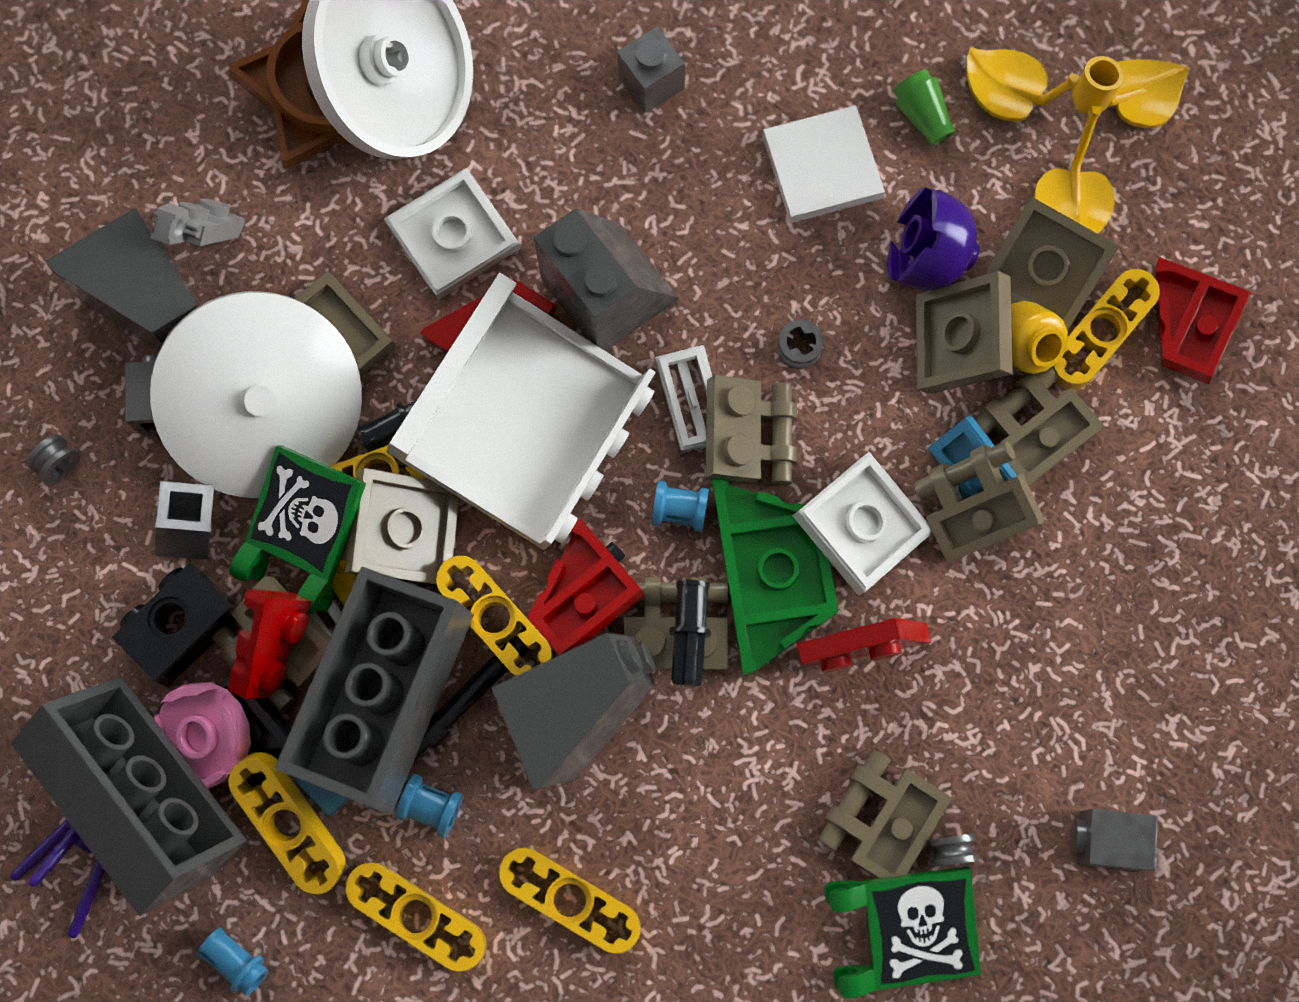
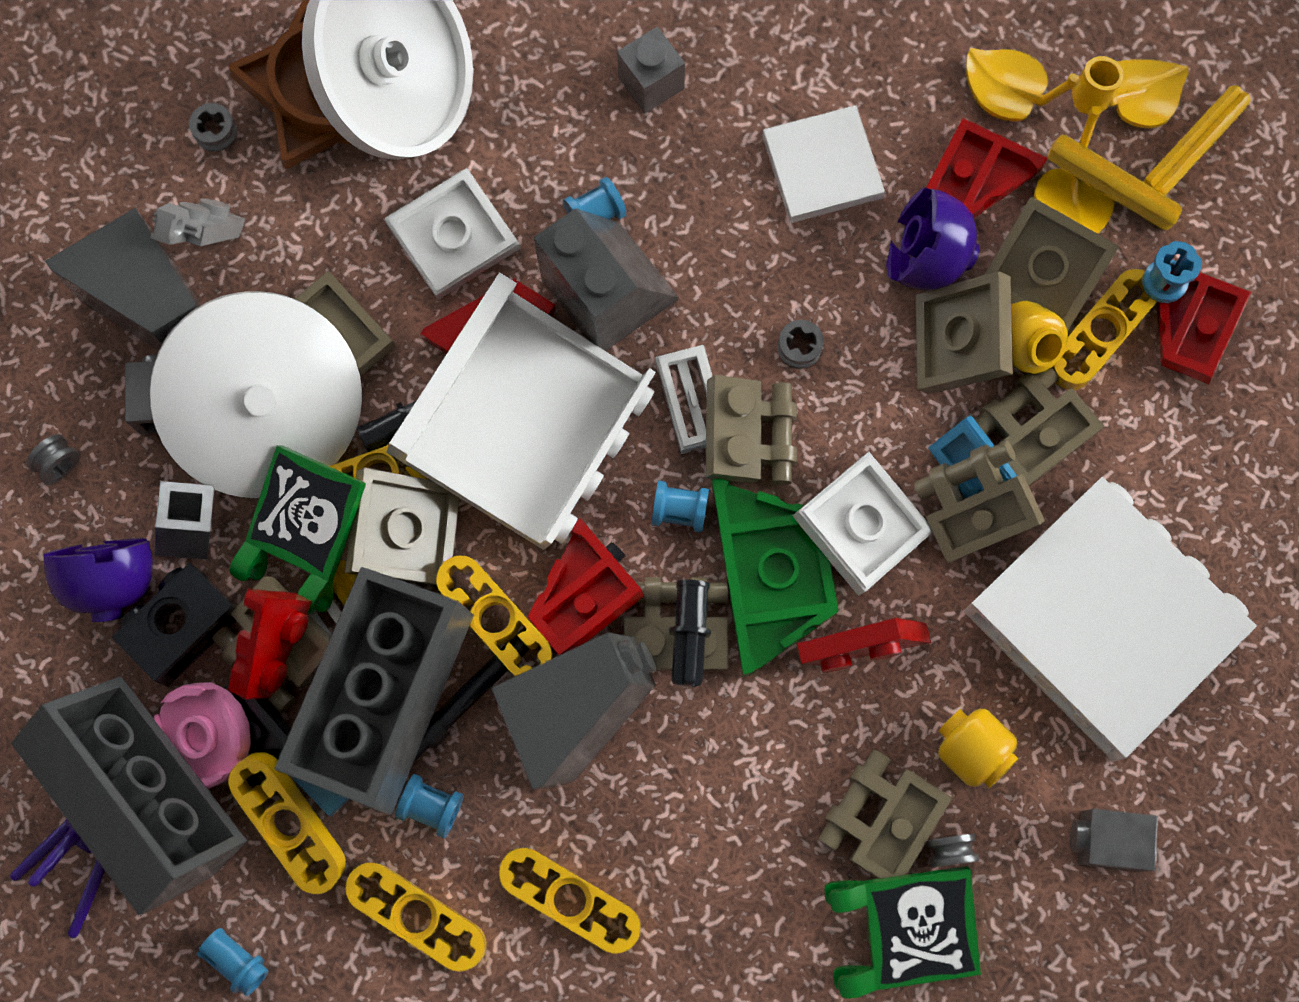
(100, 576): none -> dark purple cylinder
(218, 114): none -> flat silver bush
(601, 201): none -> dark azure bush
(924, 106): bright green cone -> none
(977, 747): none -> yellow head
(983, 167): none -> red wing
(1111, 619): none -> white panel
(1114, 182): none -> yellow axle
(1184, 271): none -> dark azure bush
(1198, 140): none -> yellow axle

